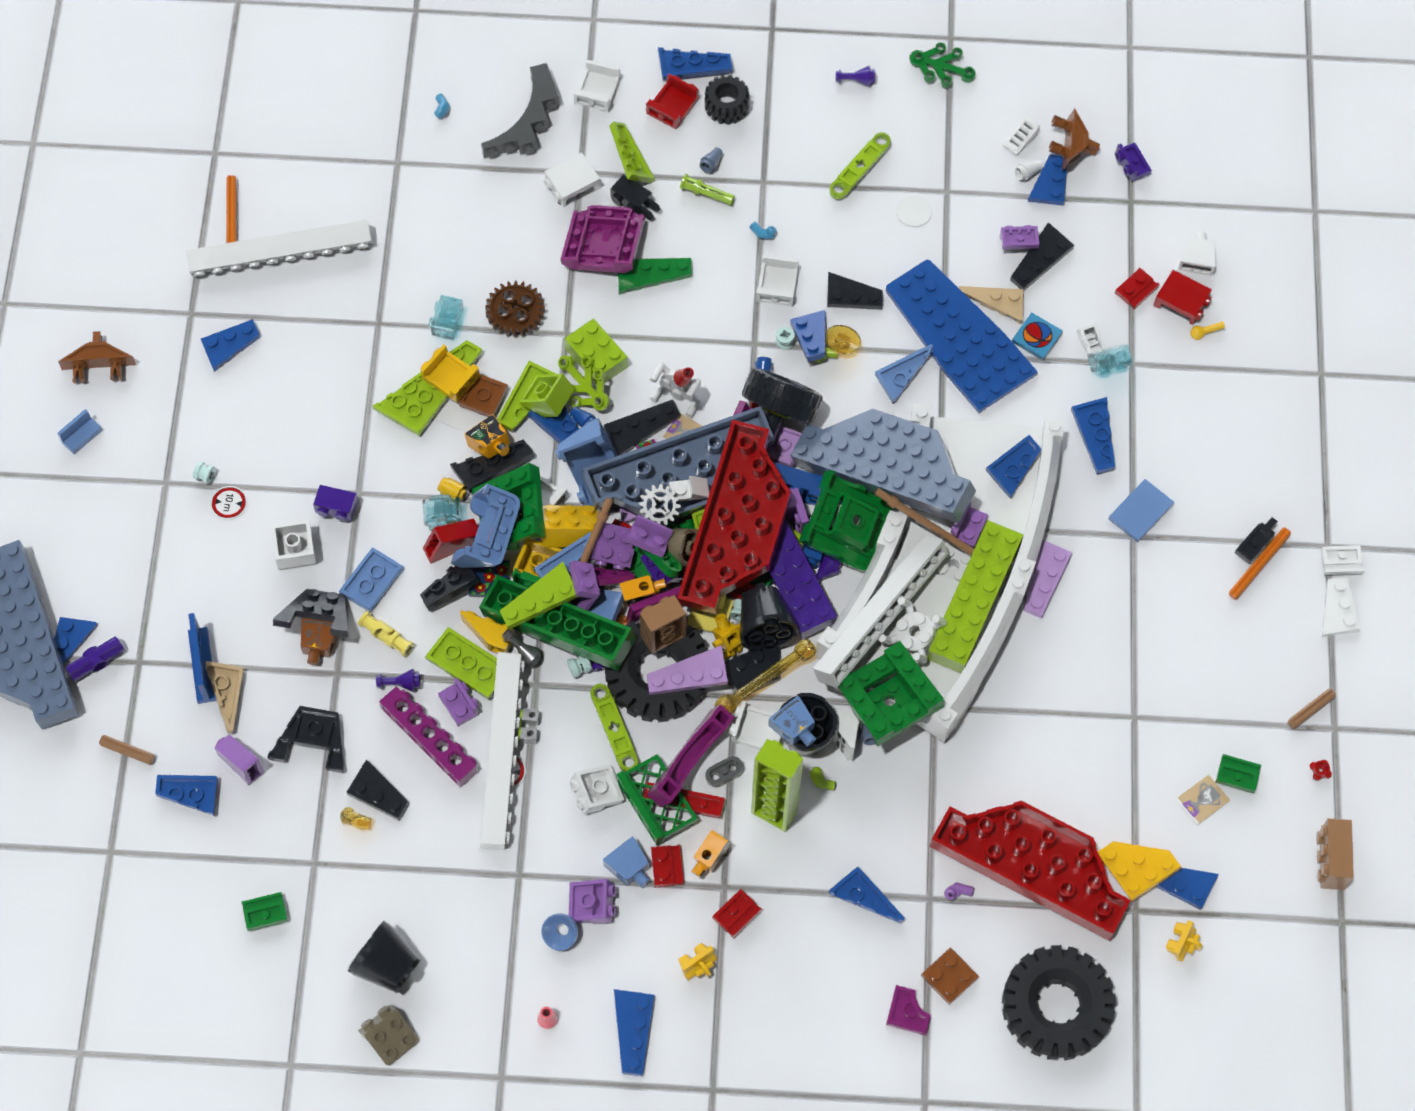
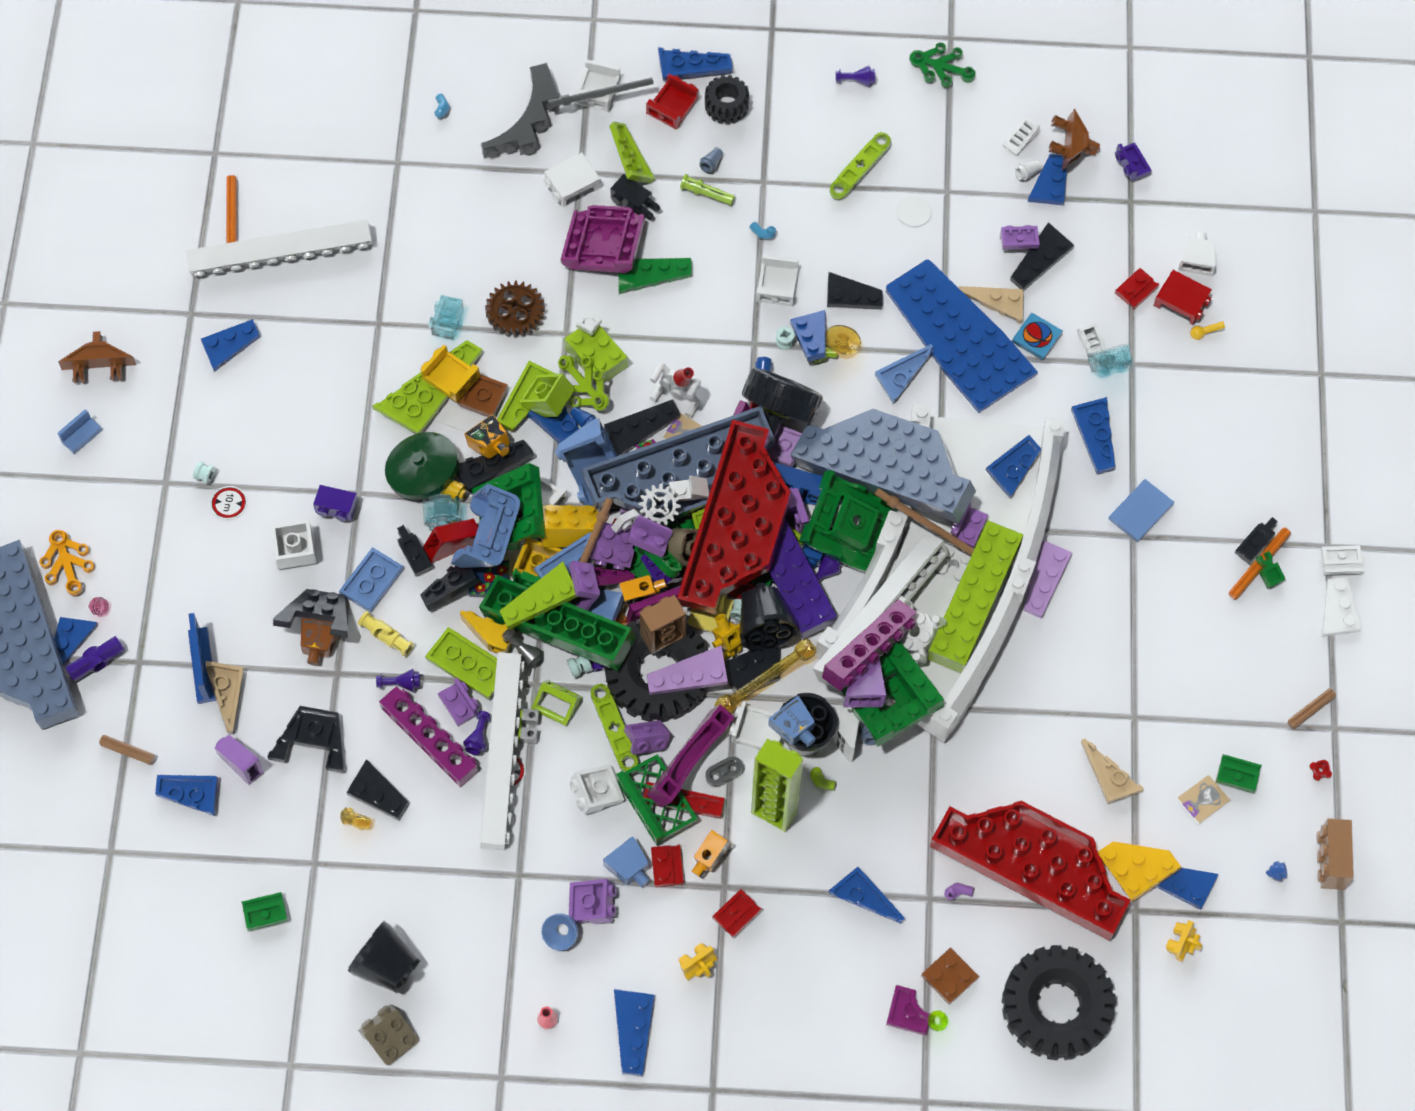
(65, 560): none -> light orange plant
(98, 606): none -> clear pink plate
(413, 551): none -> black hinge
(422, 465): none -> dark green dish
(475, 741): none -> dark purple piece
(560, 692): none -> lime tile
(567, 100): none -> dark grey bar
(589, 325): none -> white tile
(625, 521): none -> white bracket
(647, 736): none -> medium lavender bracket
(867, 689): none -> medium lavender slope
(869, 645): none -> magenta brick
(943, 1020): none -> clear neon green plate
(1111, 779): none -> tan wing
(1271, 571): none -> green plate
(1277, 871): none -> blue plate

